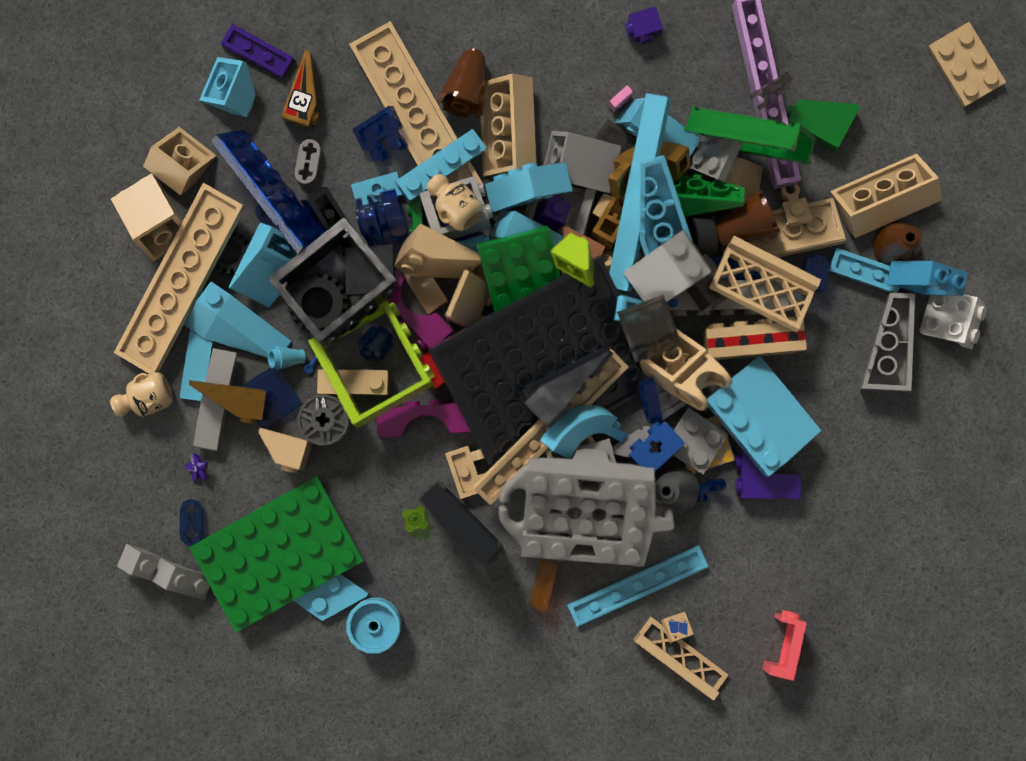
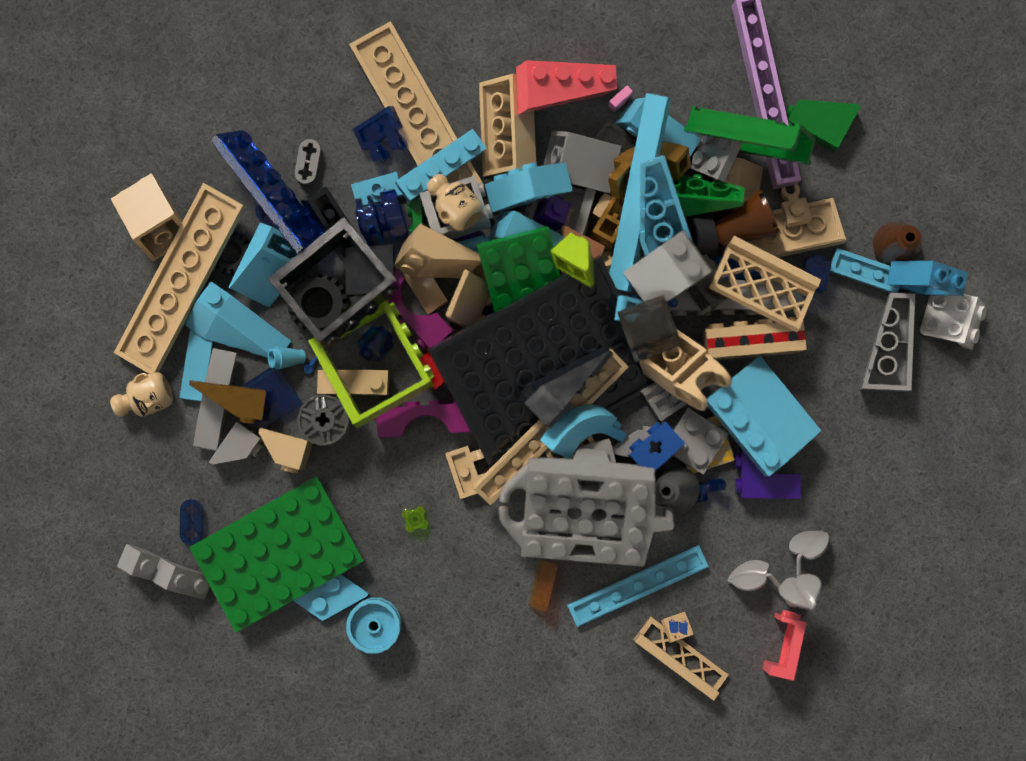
(178, 160): tan slope -> none
(197, 467): dark purple plant -> none
(229, 87): medium azure slope -> none
(237, 445): none -> light grey slope
(257, 51): dark purple tile -> none
(302, 102): slope -> none
(461, 523): black window -> none
(465, 87): reddish brown cone -> none
(559, 83): none -> coral wedge
(644, 25): dark purple brick -> none
(650, 400): clear blue beam -> none
(777, 86): clear smoke plate -> none
(797, 592): none -> light grey plant
(887, 195): tan slope -> none
(966, 64): tan plate -> none

